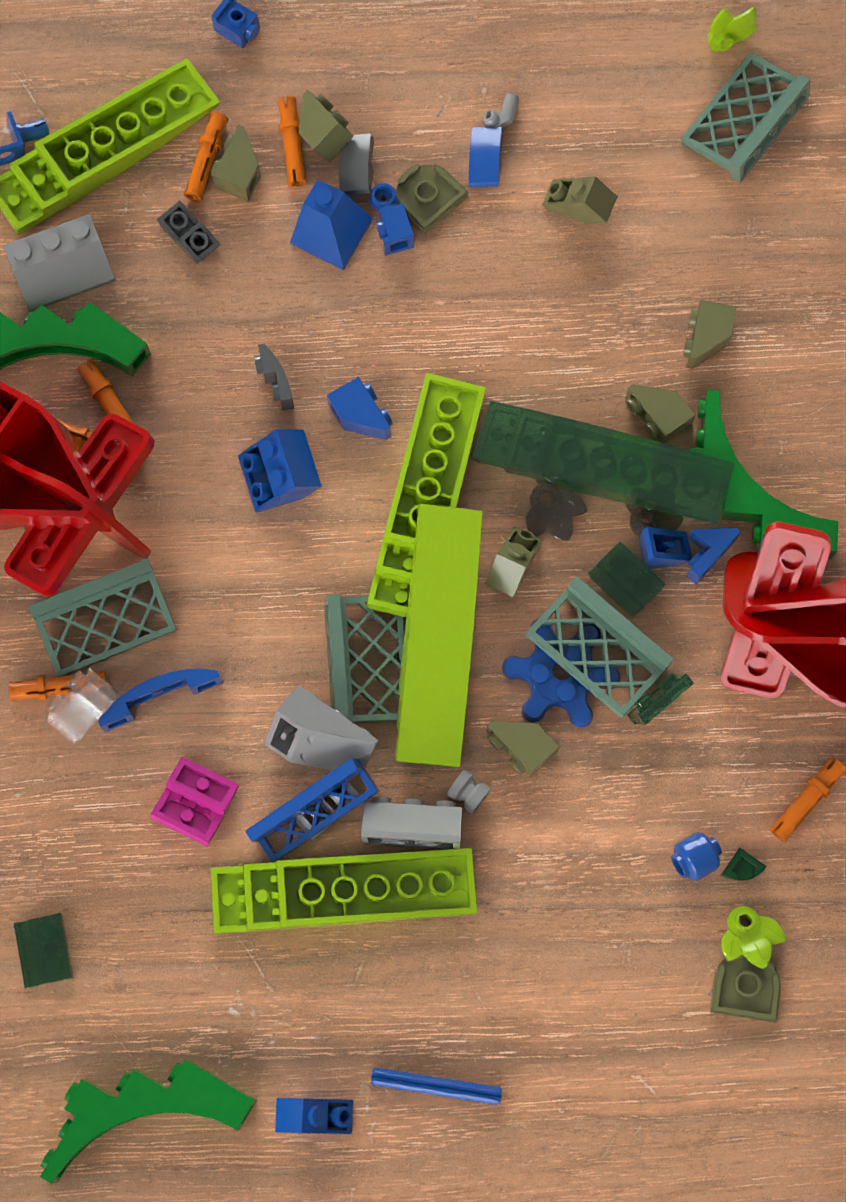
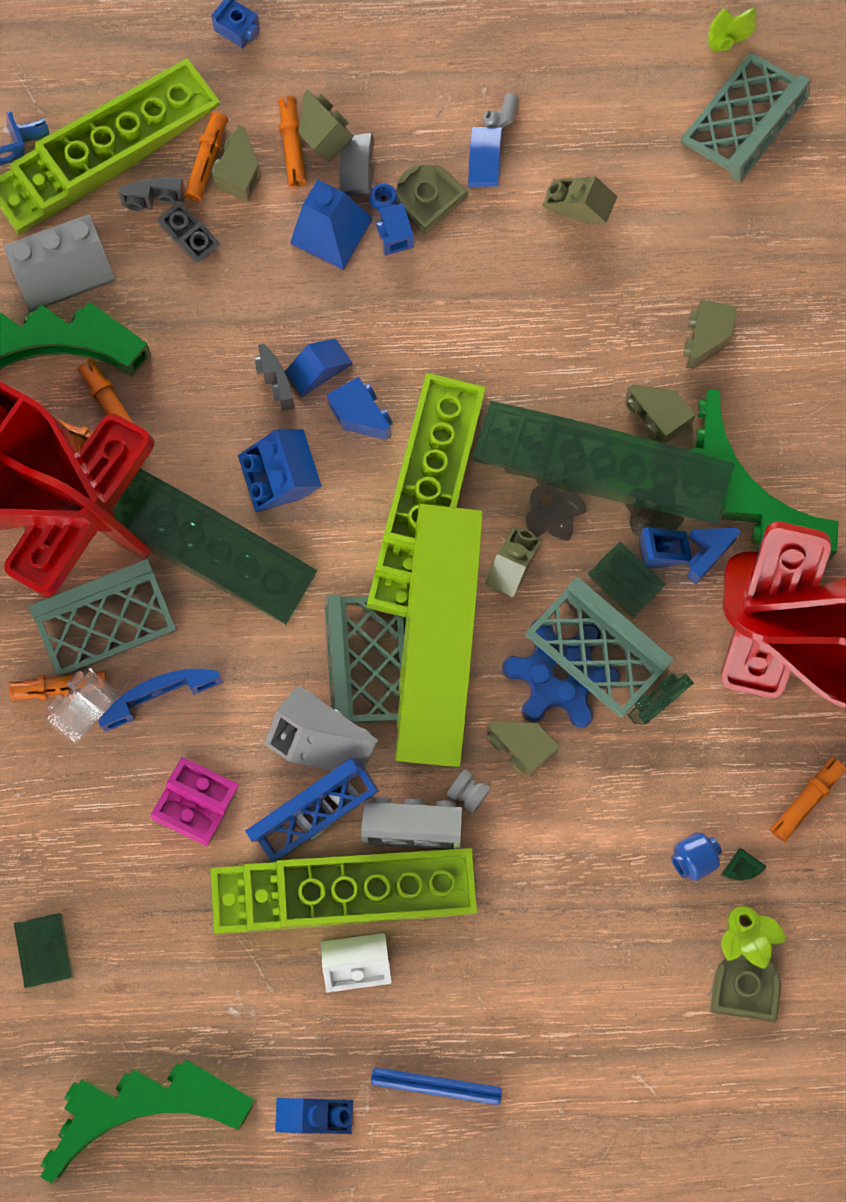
(143, 192): none -> dark grey slope
(213, 546): none -> clear green slope
(317, 365): none -> blue slope
(355, 962): none -> white panel

